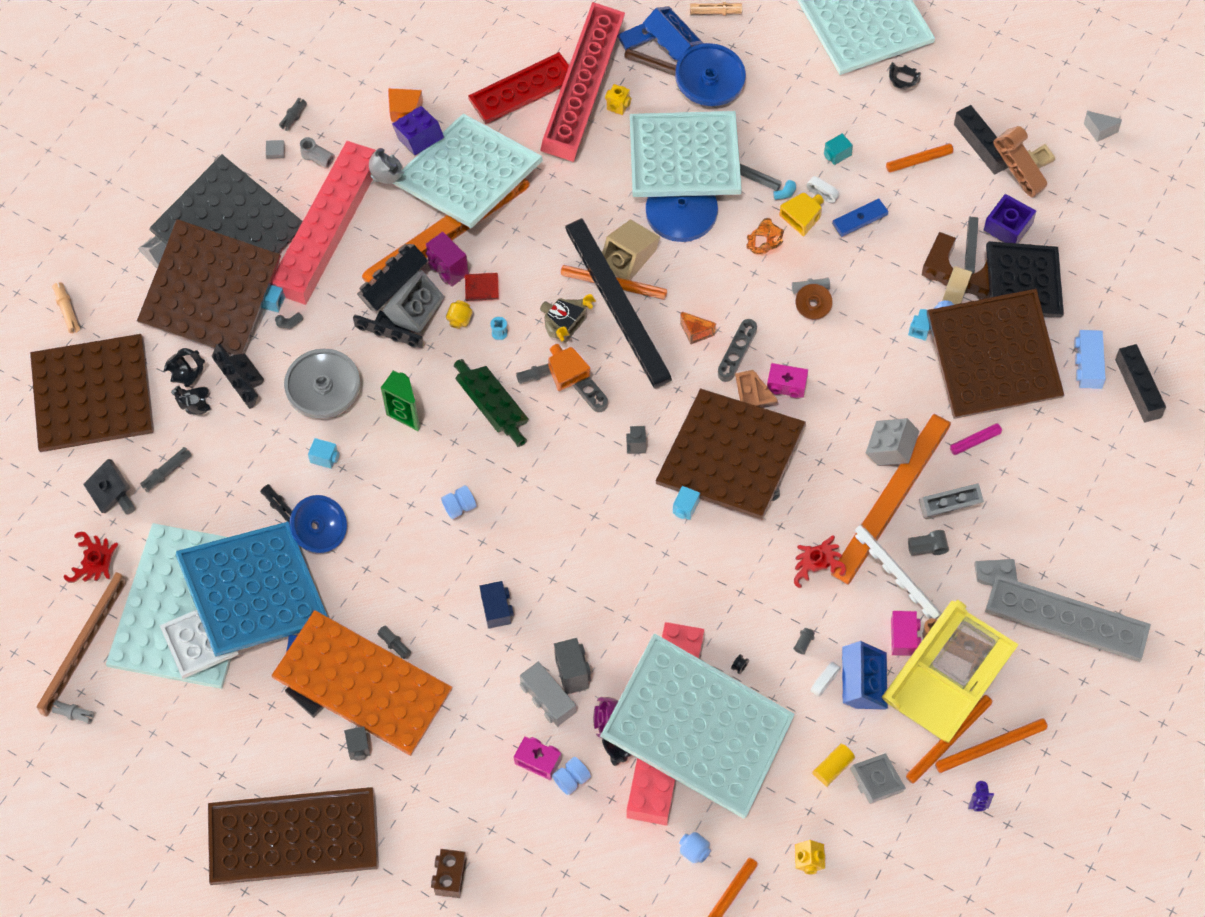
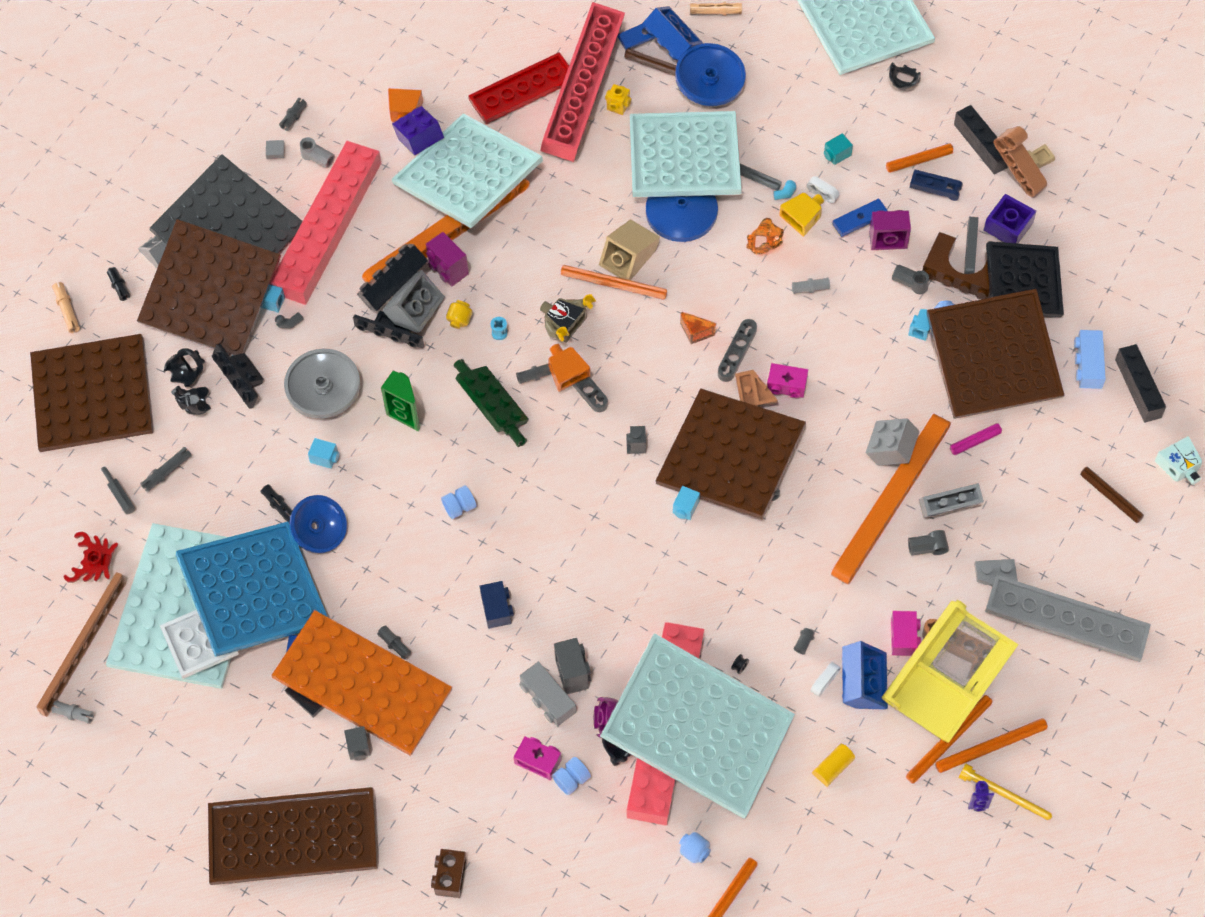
(106, 485): black plate -> none
(118, 283): none -> black axle
(384, 167): light grey cylinder -> none
(481, 287): clear red piece -> none
(618, 303): black beam -> none
(810, 856): yellow brick -> none
(814, 293): dark orange dish -> none
(818, 558): animal -> none
(877, 778): light grey hinge -> none
(890, 230): none -> magenta brick
(891, 566): white plate -> none
(911, 278): none -> dark grey piece
(936, 184): none -> dark blue plate
(957, 285): tan slope -> none
(969, 774): none -> yellow piece
(1101, 125): light grey slope -> none
(1110, 493): none -> reddish brown axle
(1180, 461): none -> light aqua torso

